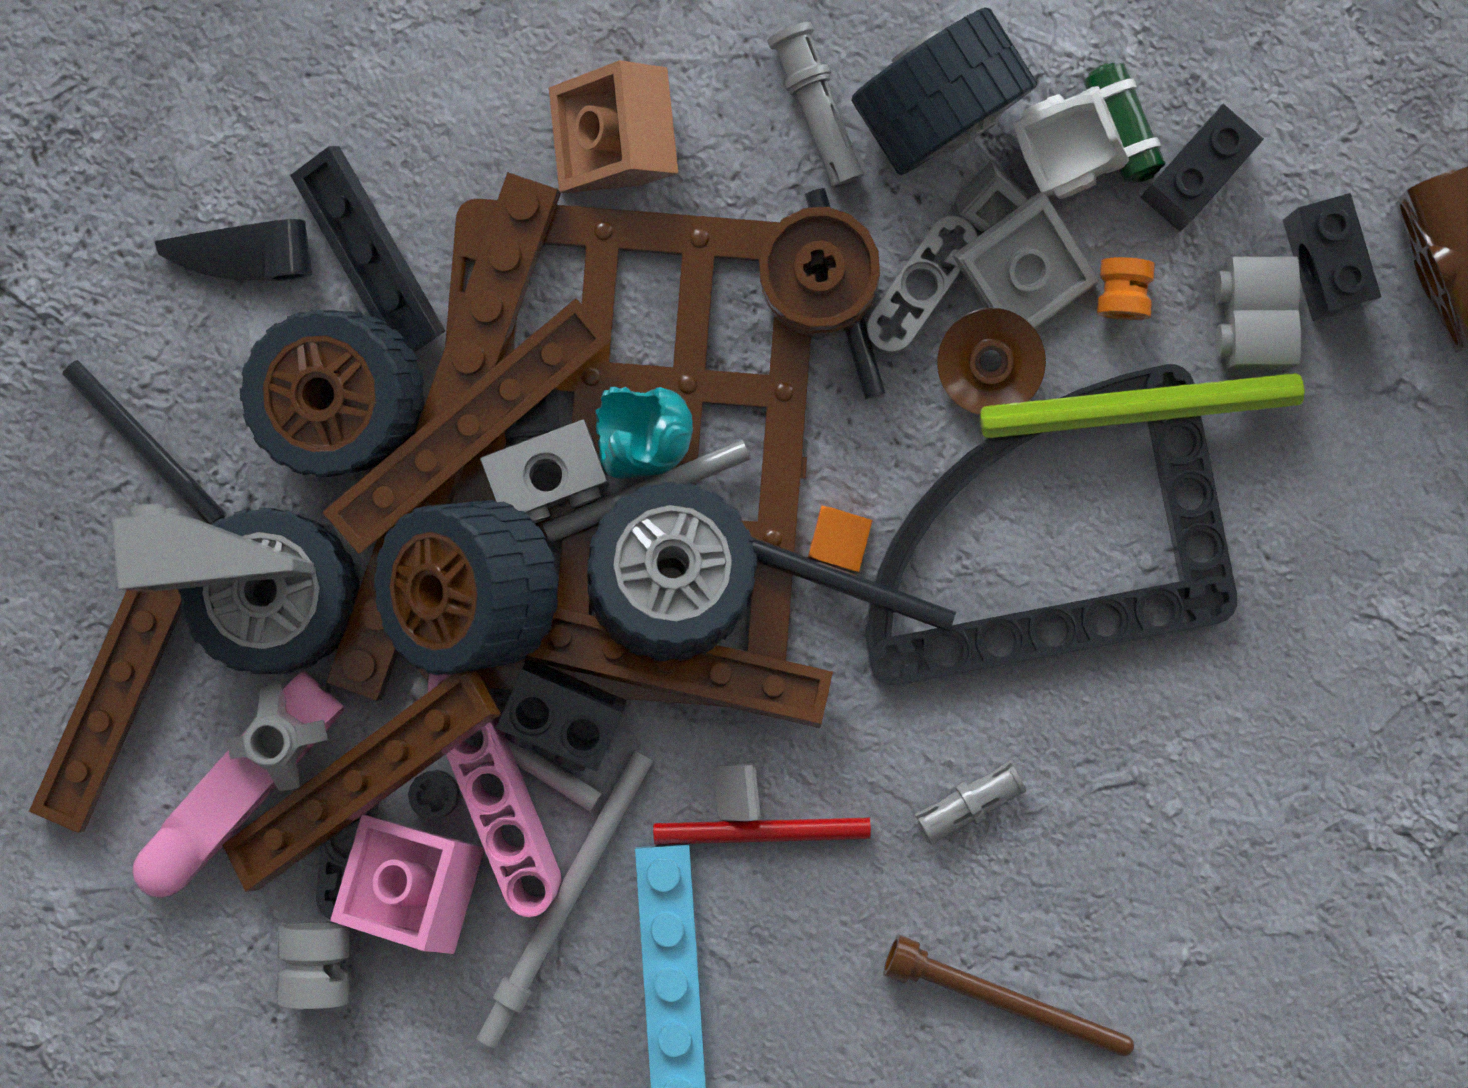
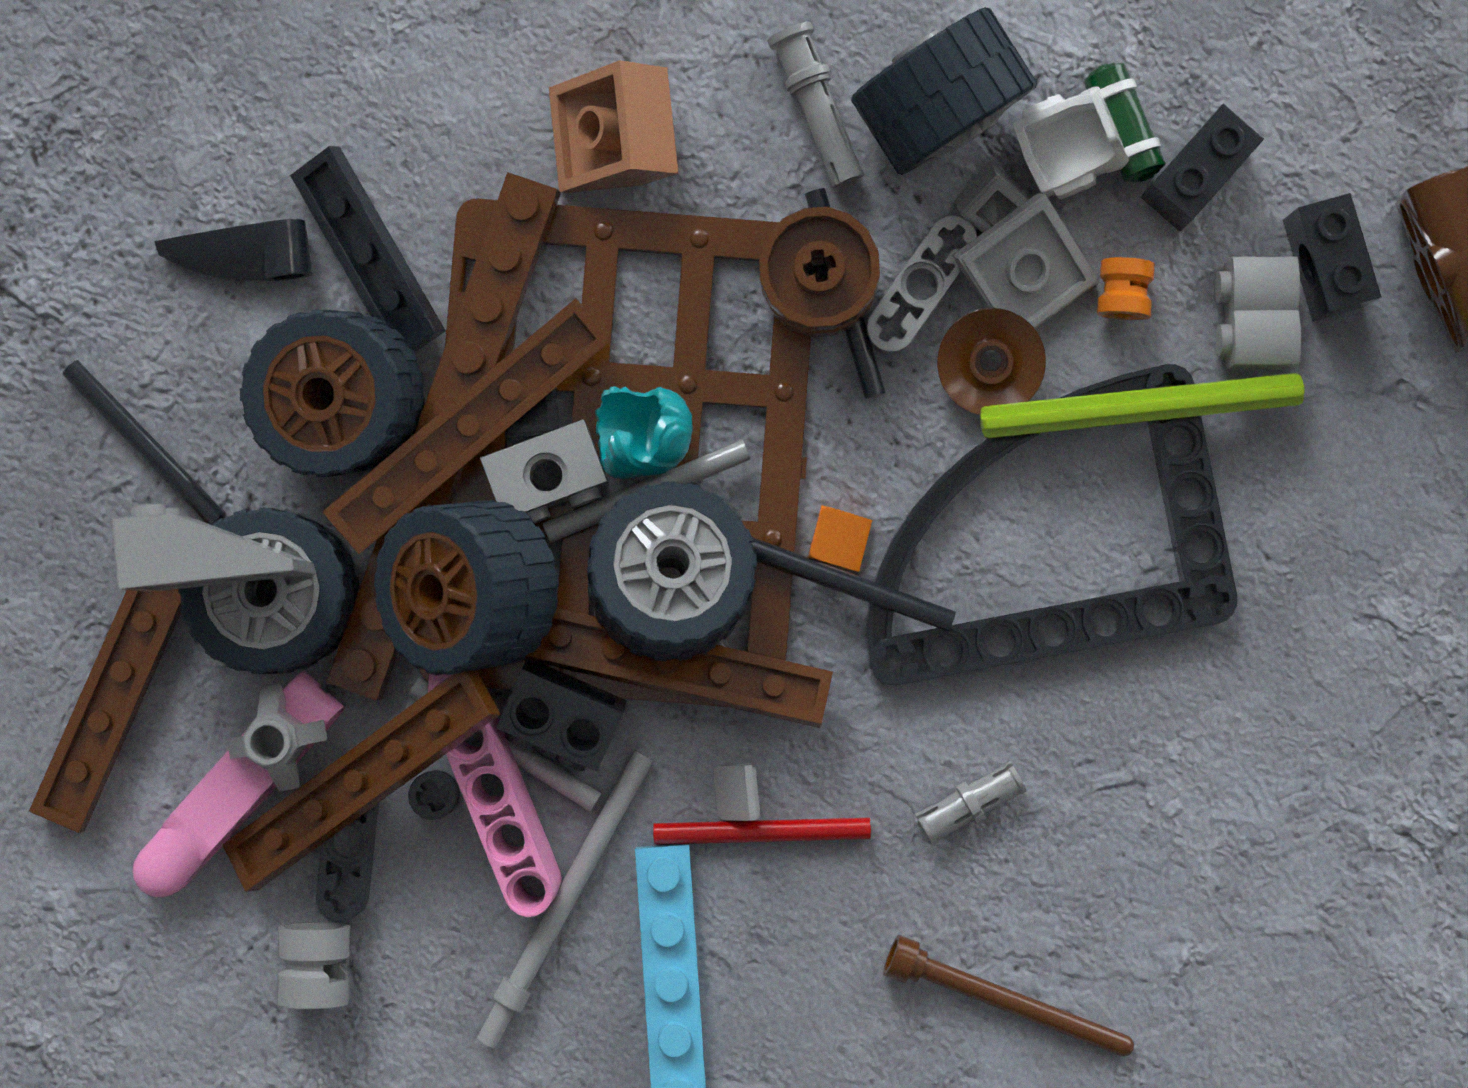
(407, 885): bright pink slope -> none

